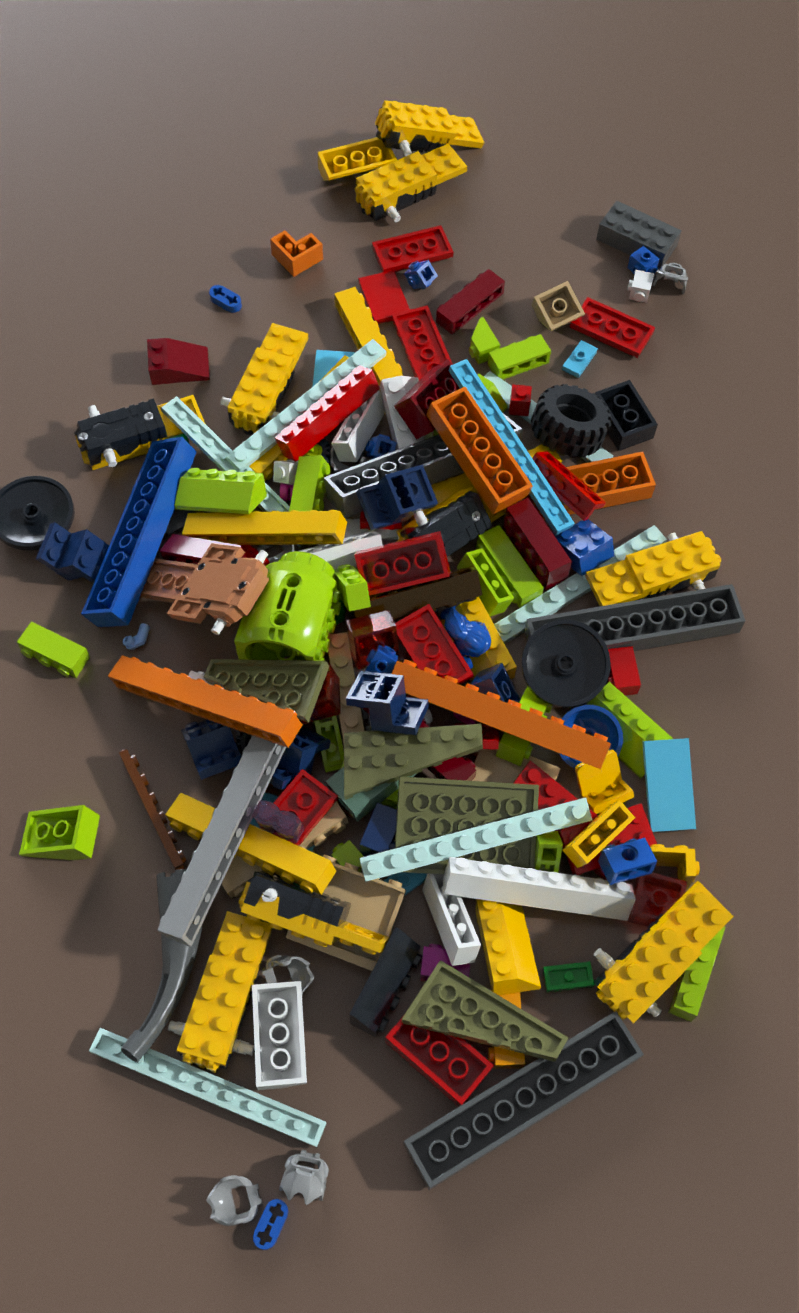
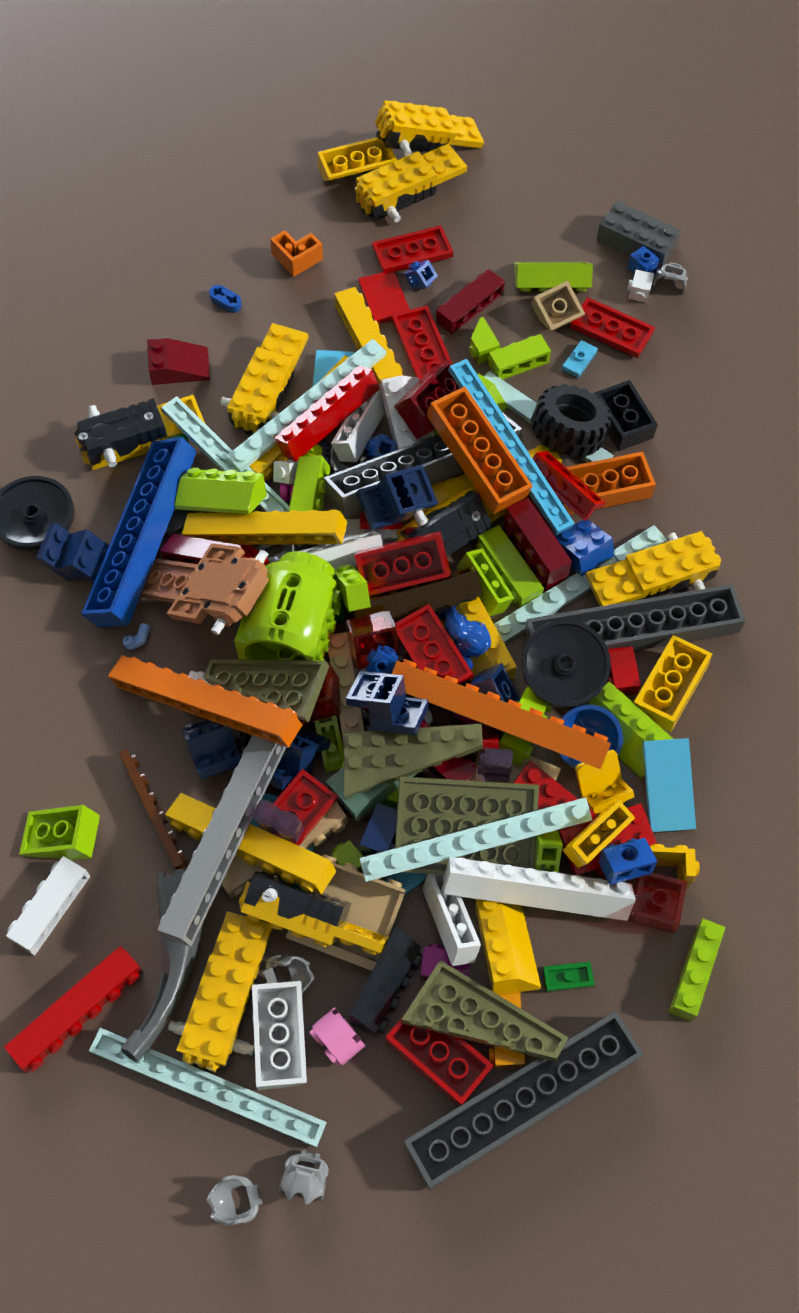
(47, 905): none -> white brick
(53, 650): lime brick -> none
(73, 1009): none -> red brick
(265, 1221): blue beam -> none
(337, 1036): none -> bright pink brick
(495, 764): none -> brick
(520, 400): red brick -> none
(551, 274): none -> lime slope
(660, 954): yellow piece -> none
(673, 682): none -> yellow slope

